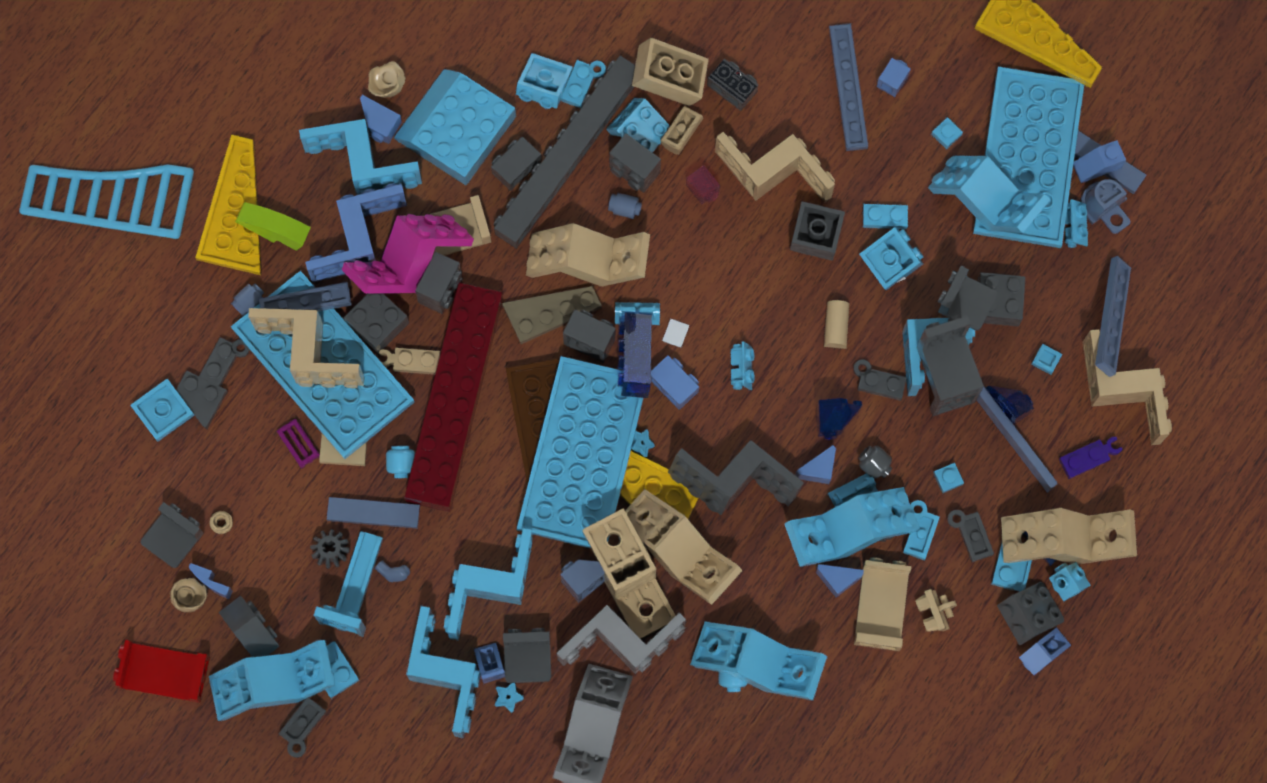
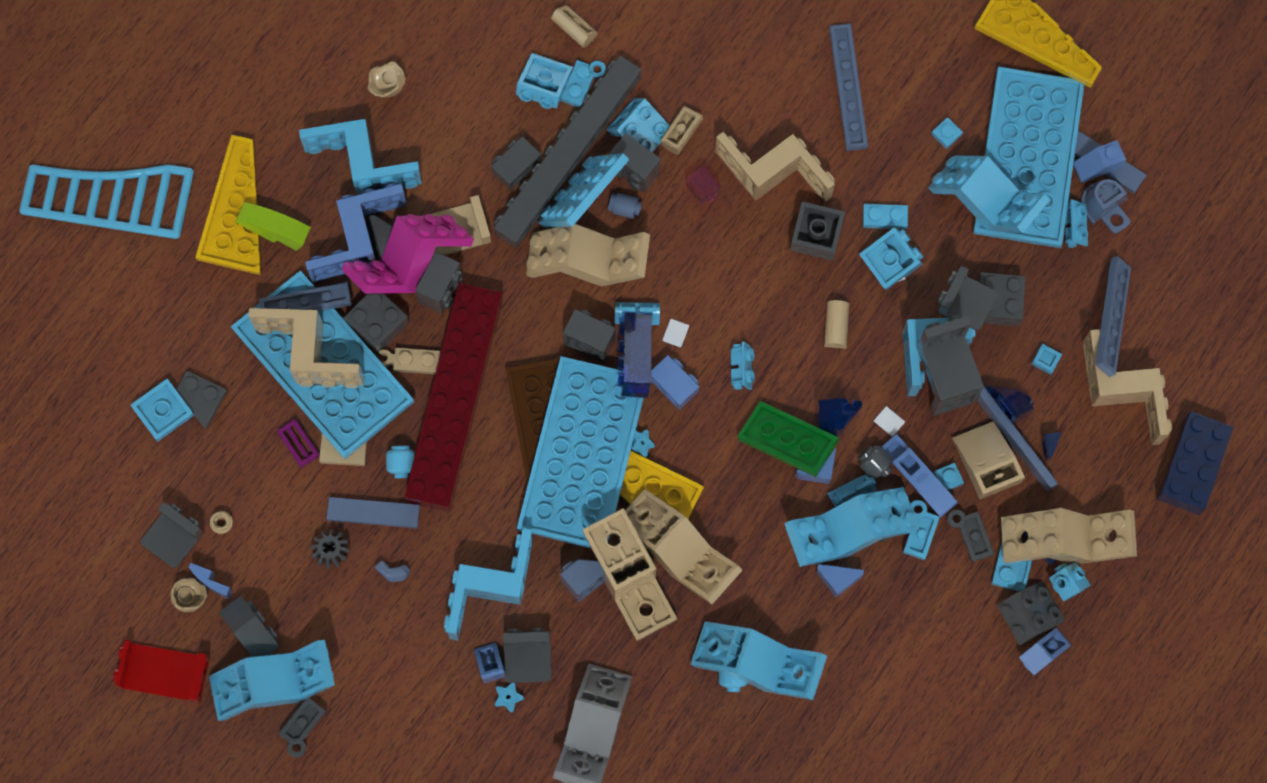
(222, 360): dark grey hinge -> none
(247, 298): sand blue brick -> none
(343, 673): medium azure plate -> none
(346, 614): medium azure bracket -> none
(379, 235): none -> dark grey slope
(380, 120): medium blue slope -> none
(443, 672): medium azure bracket -> none
(456, 125): medium azure slope -> none
(545, 313): dark tan wing -> none
(574, 26): none -> tan brick
(582, 190): none -> medium azure plate
(621, 640): light grey bracket -> none
(670, 72): tan brick -> none
(722, 490): dark grey bracket -> none
(733, 84): brick -> none
(788, 439): none -> green plate
(879, 382): dark grey hinge -> none
(882, 604): tan panel -> none
(889, 421): none -> white sticker
(893, 77): medium blue brick -> none
(919, 476): none -> medium blue slope
(938, 620): tan hips -> none
(988, 460): none -> tan slope
(1049, 444): none -> dark blue slope
(1088, 457): dark purple plate -> none
(1194, 463): none -> dark blue brick

